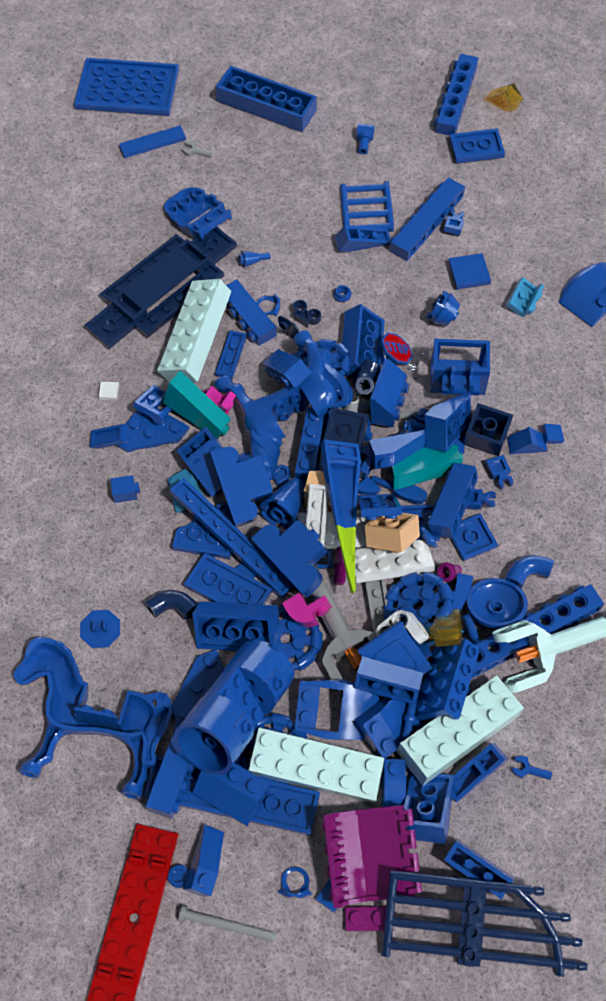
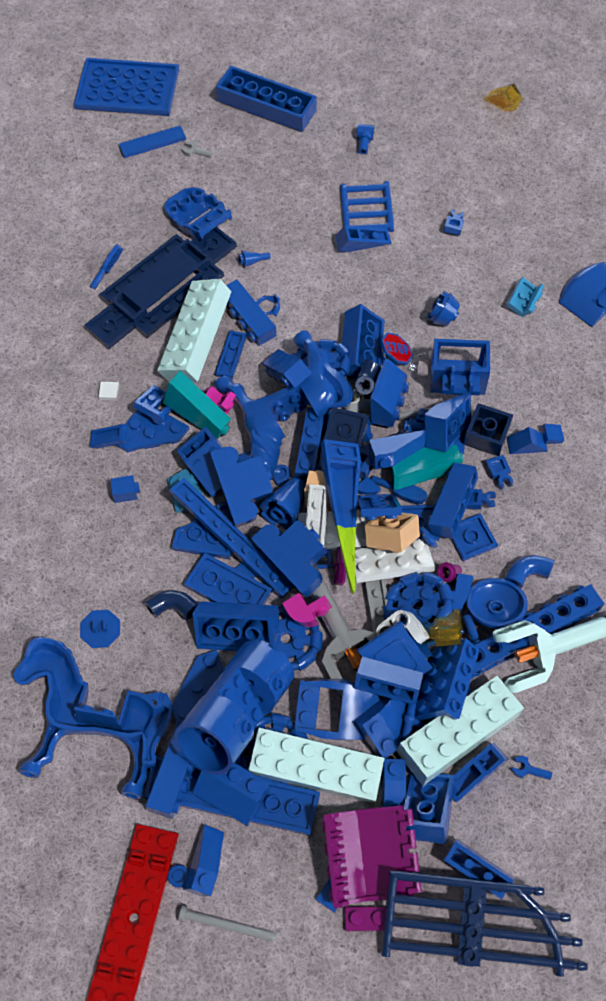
(106, 267): none -> blue piece
(301, 316): dark blue piece -> none
(304, 890): blue piece -> none
(342, 289): blue plate -> none
(427, 219): blue brick -> none
(457, 94): blue brick -> none
(469, 271): blue tile -> none
(477, 145): blue plate -> none

